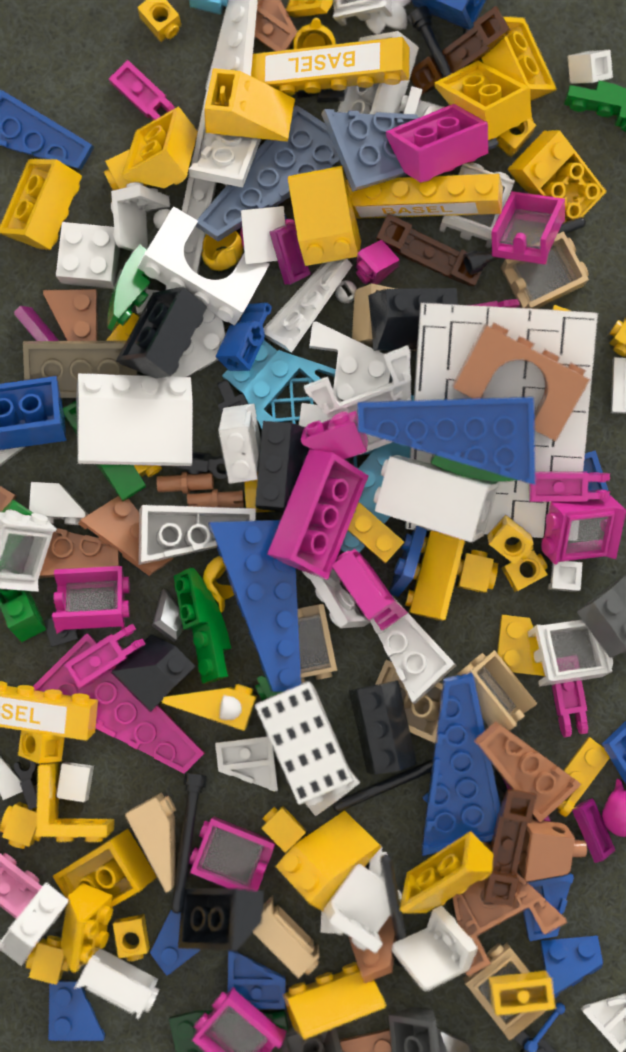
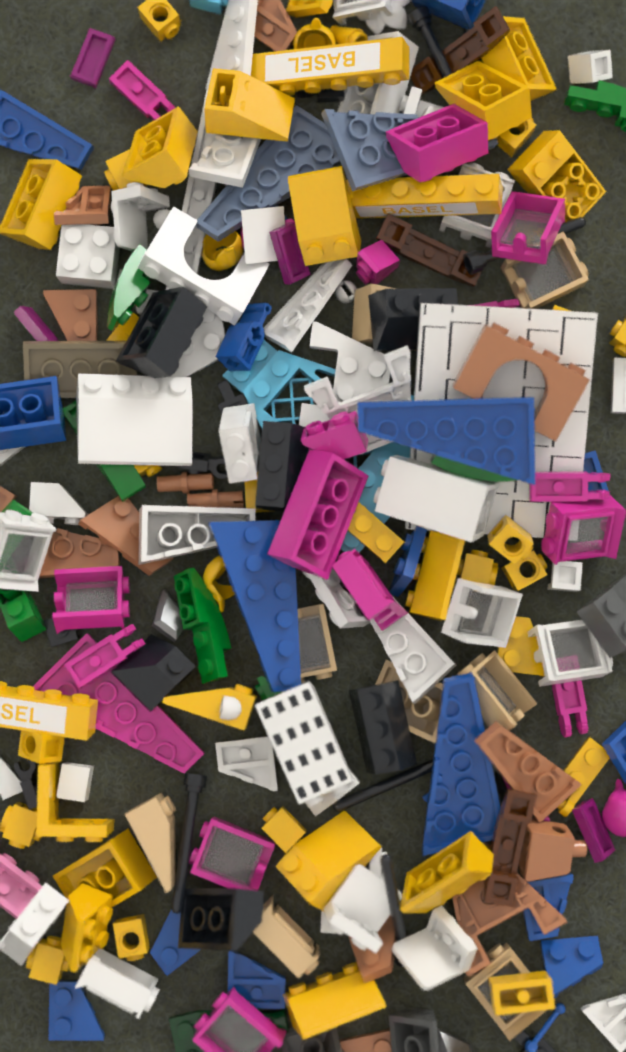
(88, 206): none -> nougat wing
(92, 58): none -> magenta tile
(347, 34): none -> yellow cone
(481, 613): none -> white window

